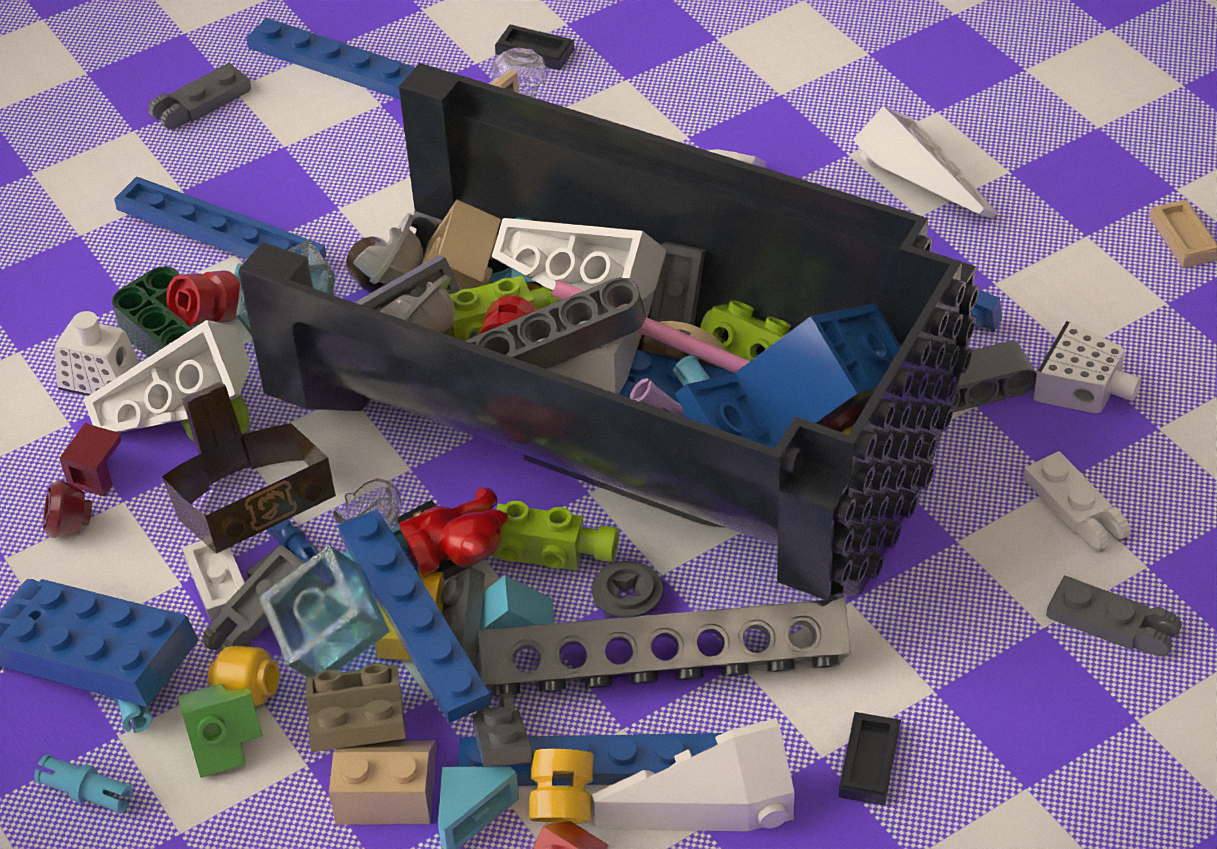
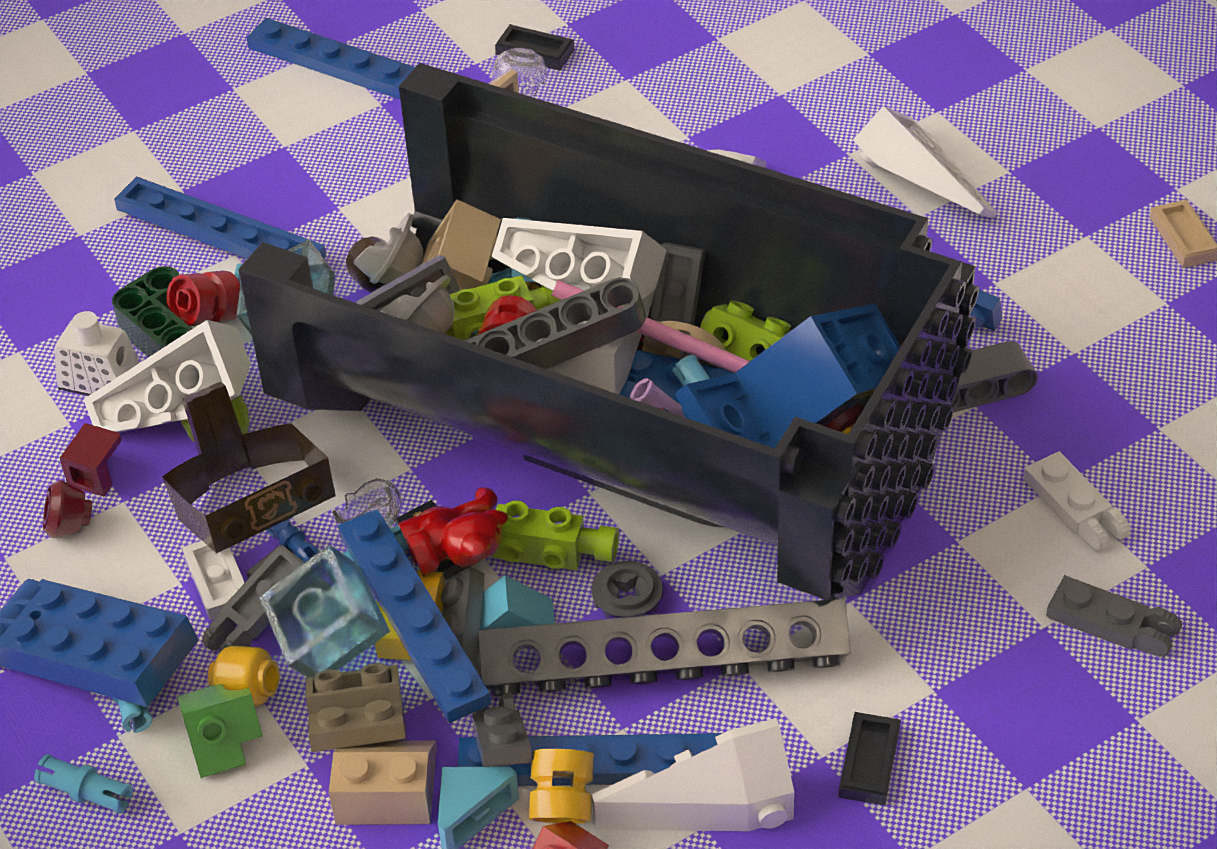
(199, 97): dark grey hinge -> none
(1083, 372): white torso -> none

